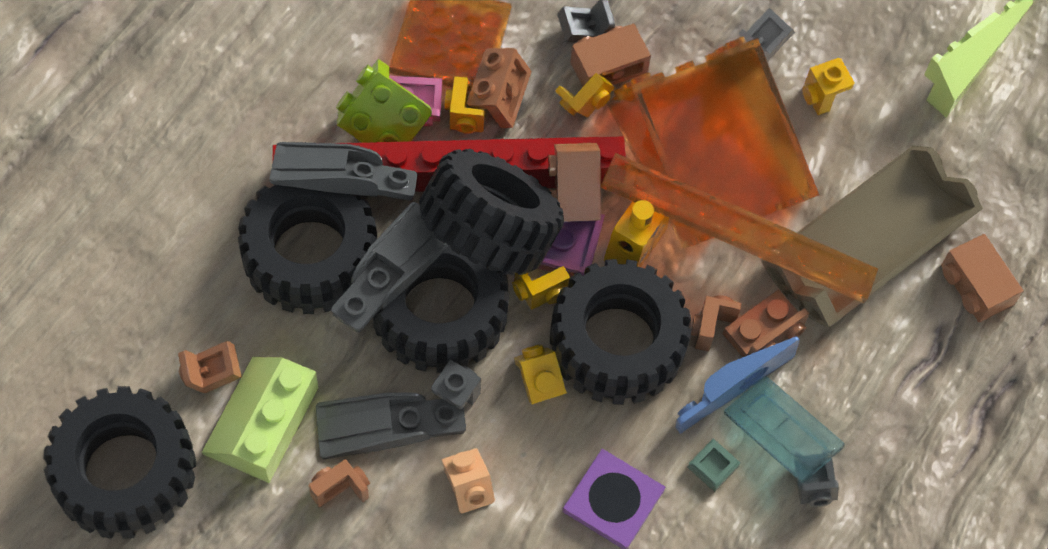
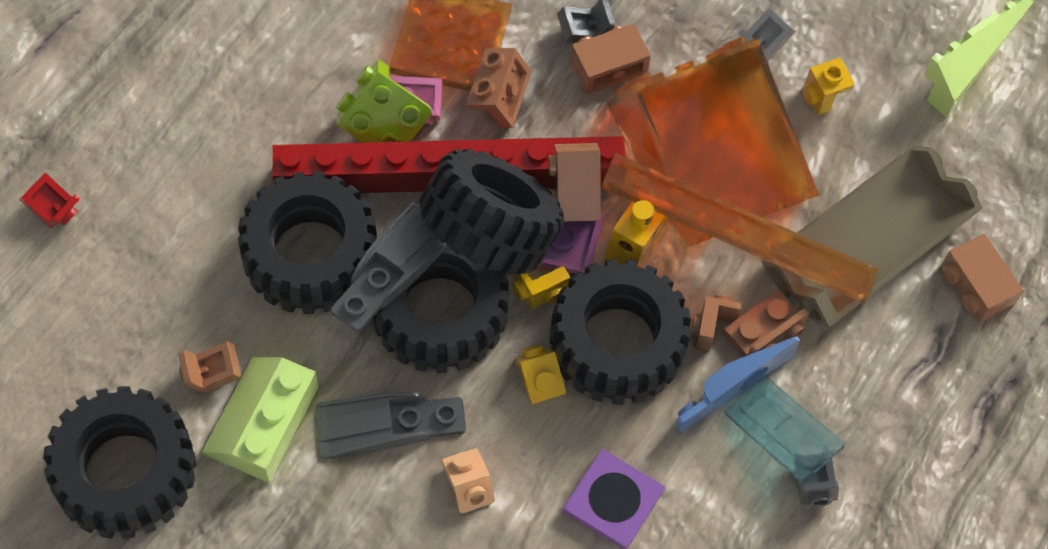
(50, 202): none -> red bracket
(331, 482): nougat bracket -> none
(339, 170): dark grey piece -> none
(457, 385): dark grey bracket -> none
(462, 118): yellow bracket -> none
(590, 97): yellow bracket -> none
(713, 465): sand green tile -> none

